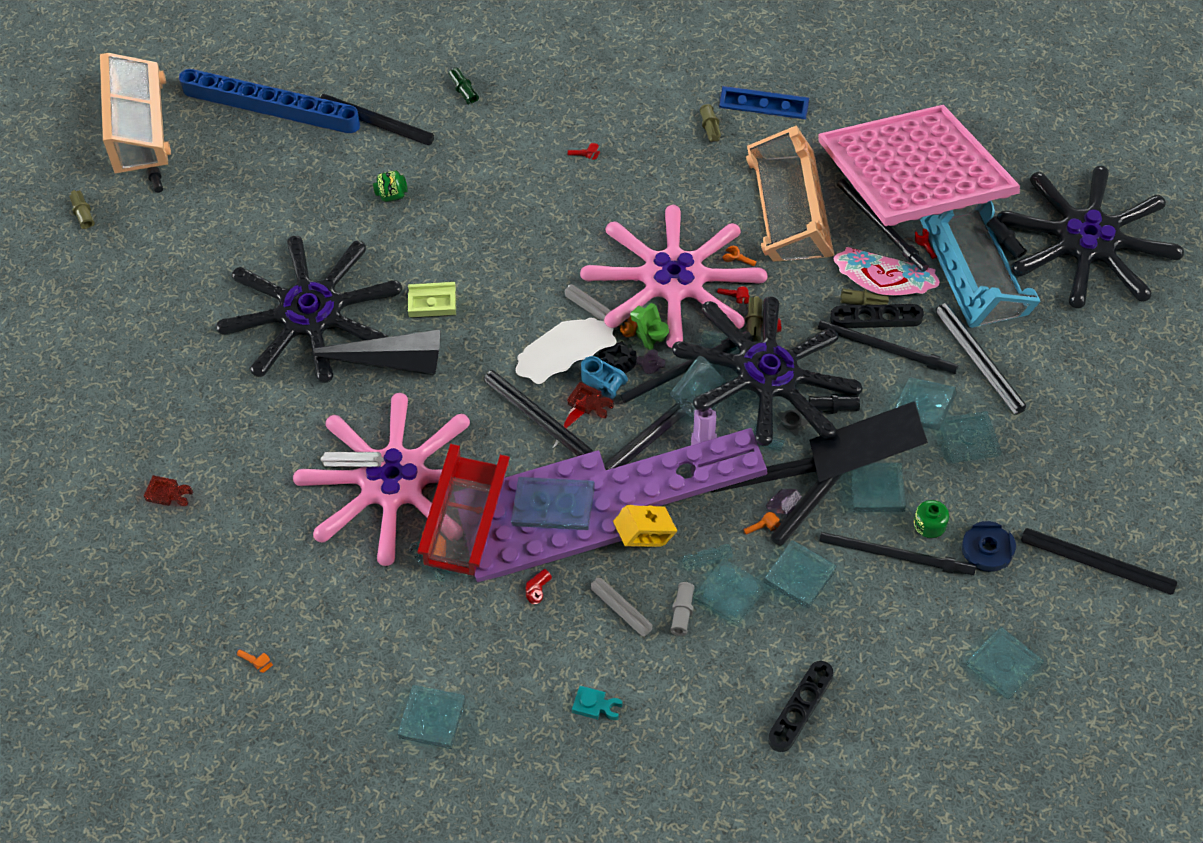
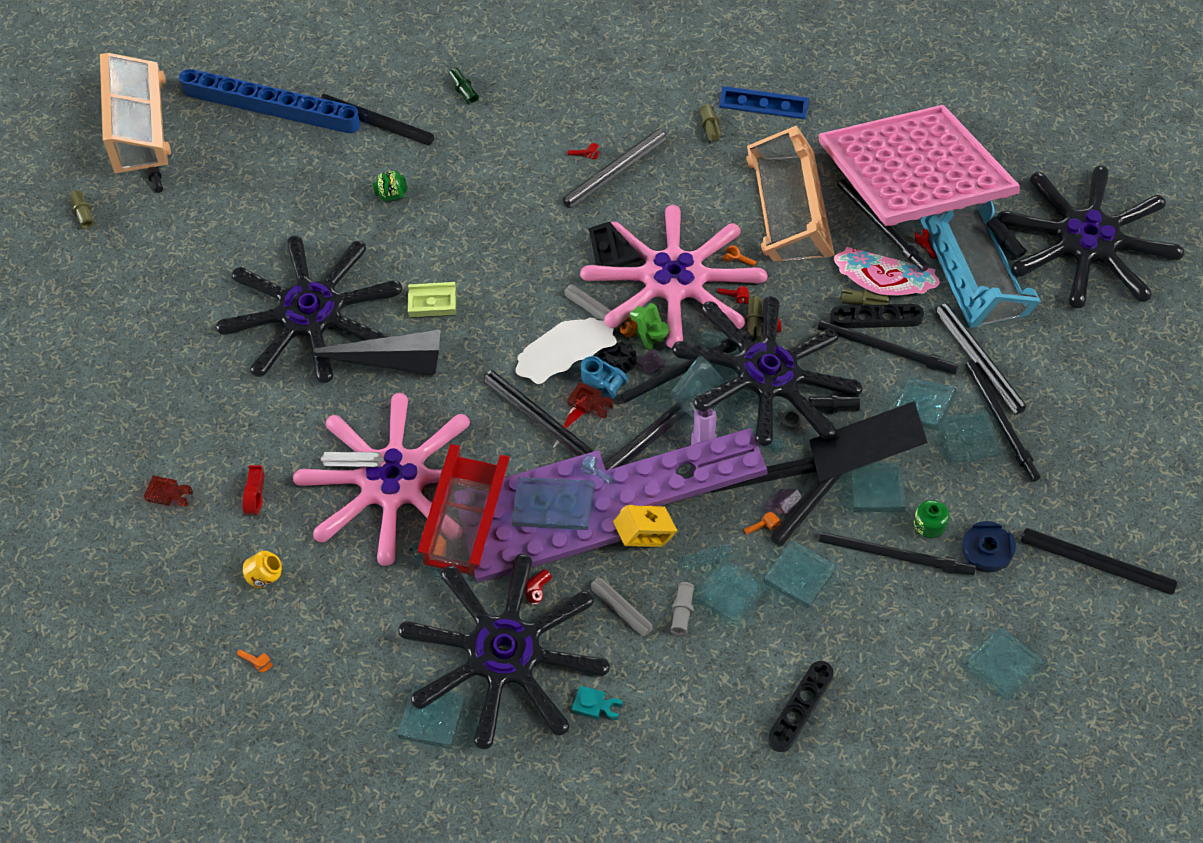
(252, 495): none -> red piece
(262, 569): none -> yellow head
(503, 666): none -> black animal
(589, 467): none -> clear light blue hand
(611, 247): none -> black wing
(614, 168): none -> black axle
(1023, 456): none -> black bar

